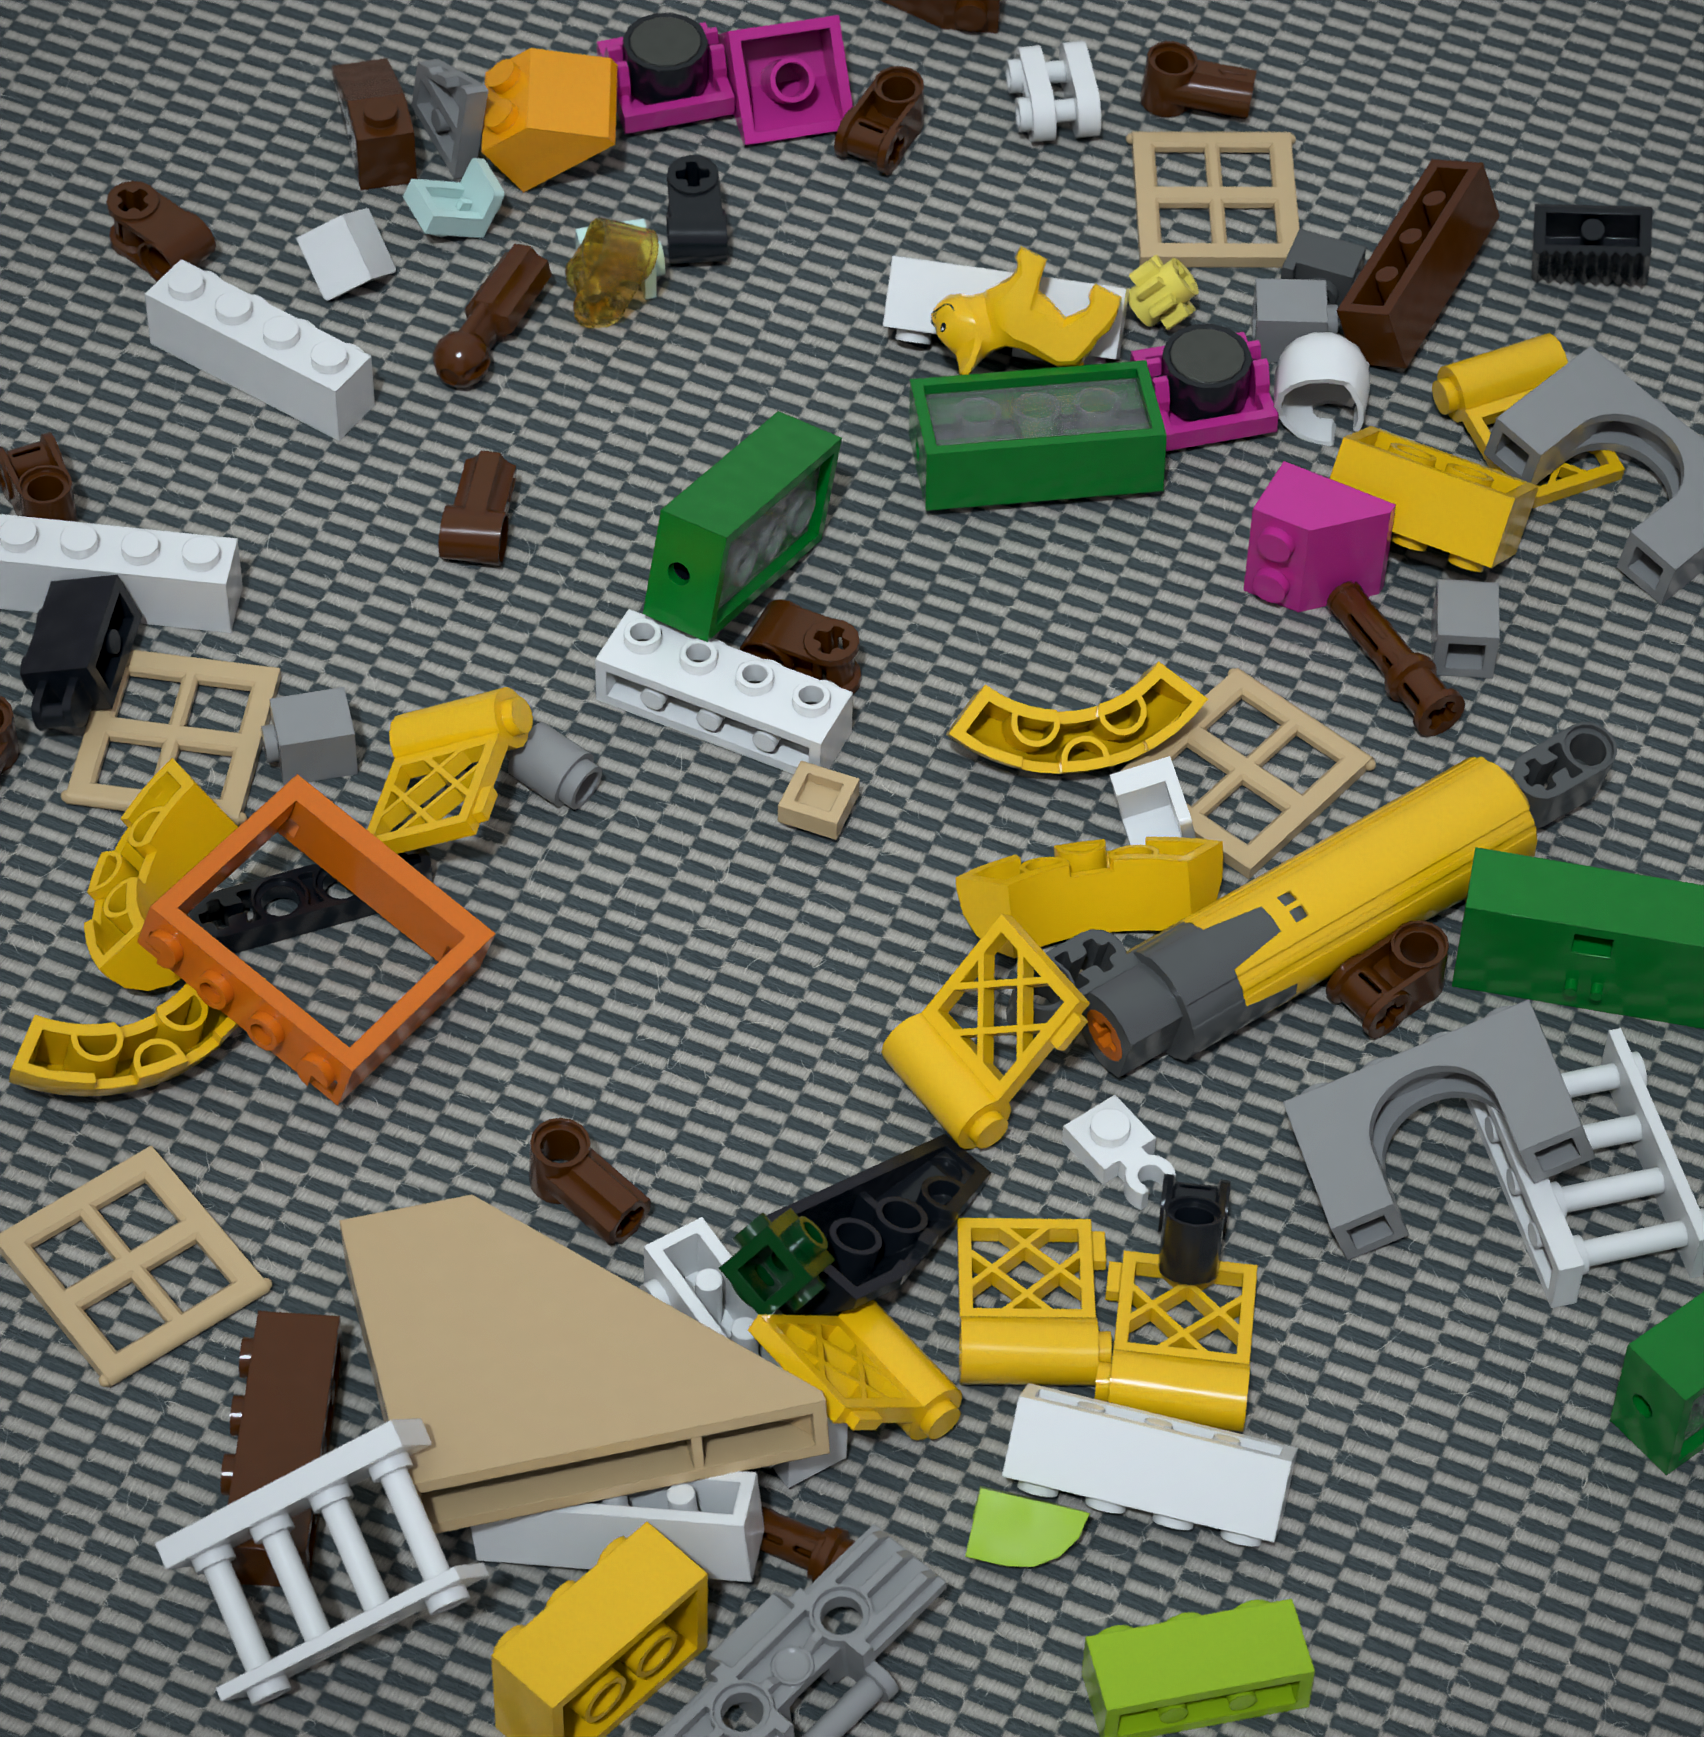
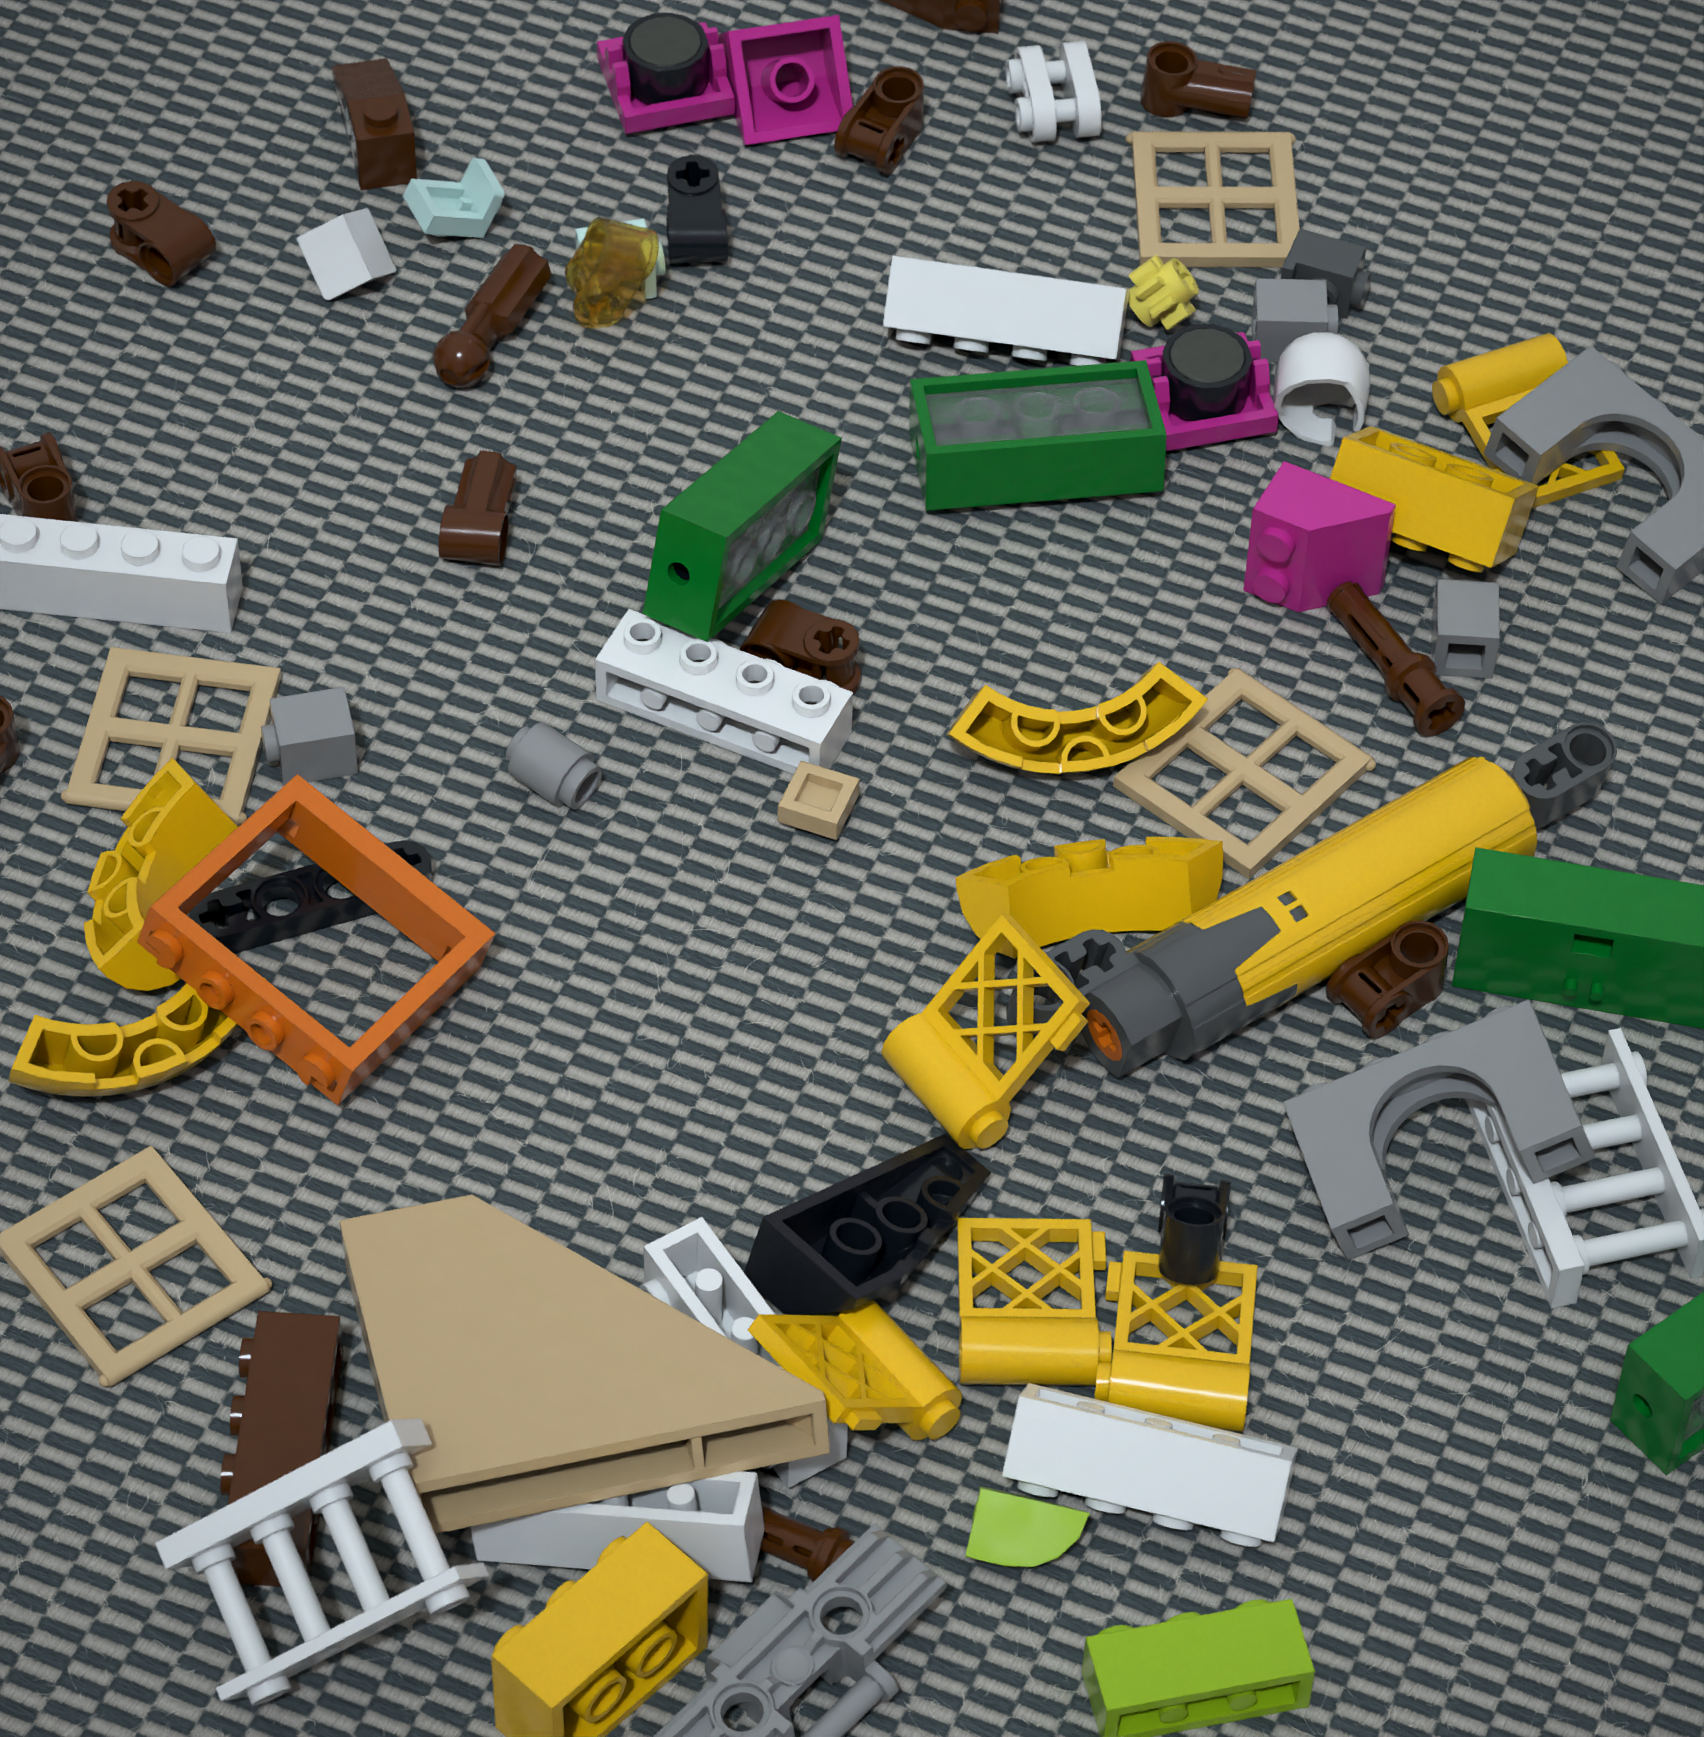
(79, 650): black brick -> none
(260, 349): white brick -> none
(442, 744): yellow piece -> none
(450, 111): light grey wing -> none
(548, 113): light orange slope -> none
(584, 1183): reddish brown piece -> none
(778, 1262): dark green brick -> none
(1023, 318): yellow animal -> none
(1117, 1144): white plate -> none
(1151, 802): white panel -> none
(1419, 262): reddish brown brick -> none
(1591, 243): black brick -> none

